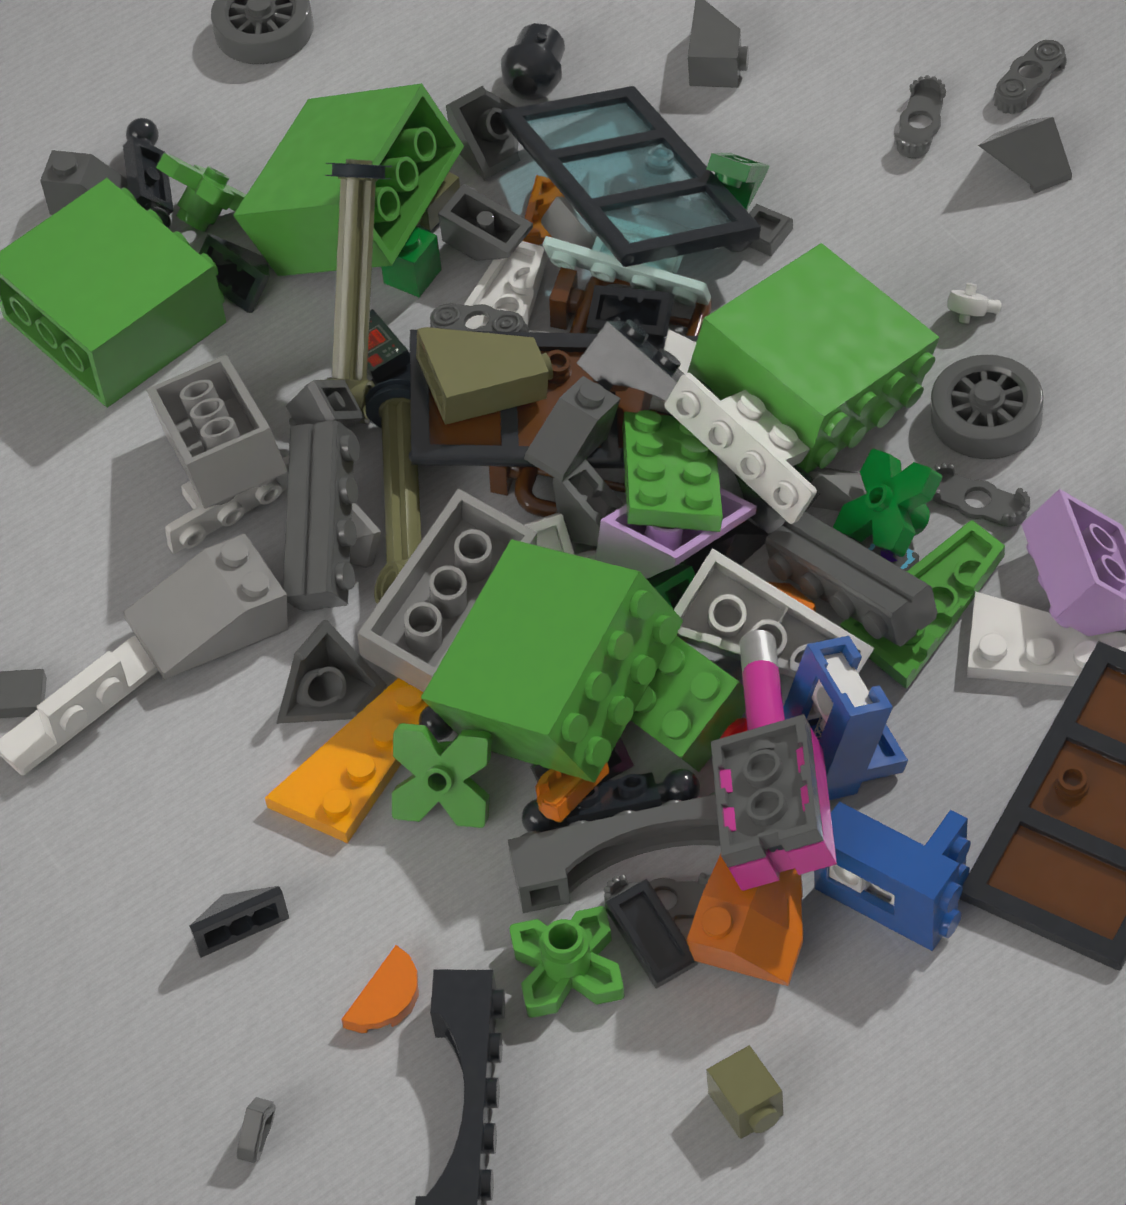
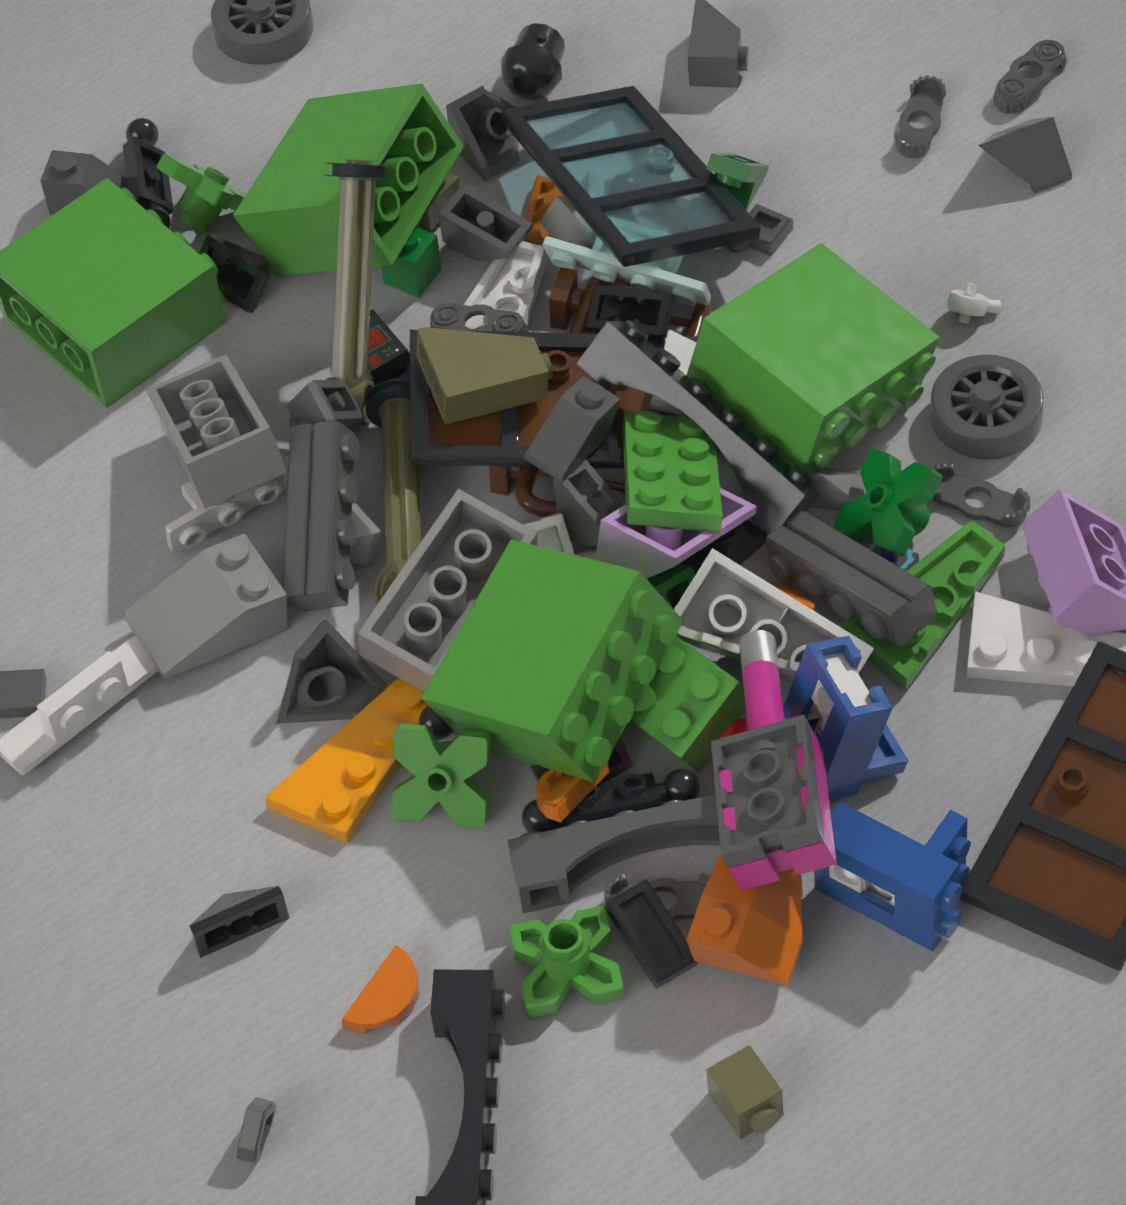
(748, 442): white bracket -> none

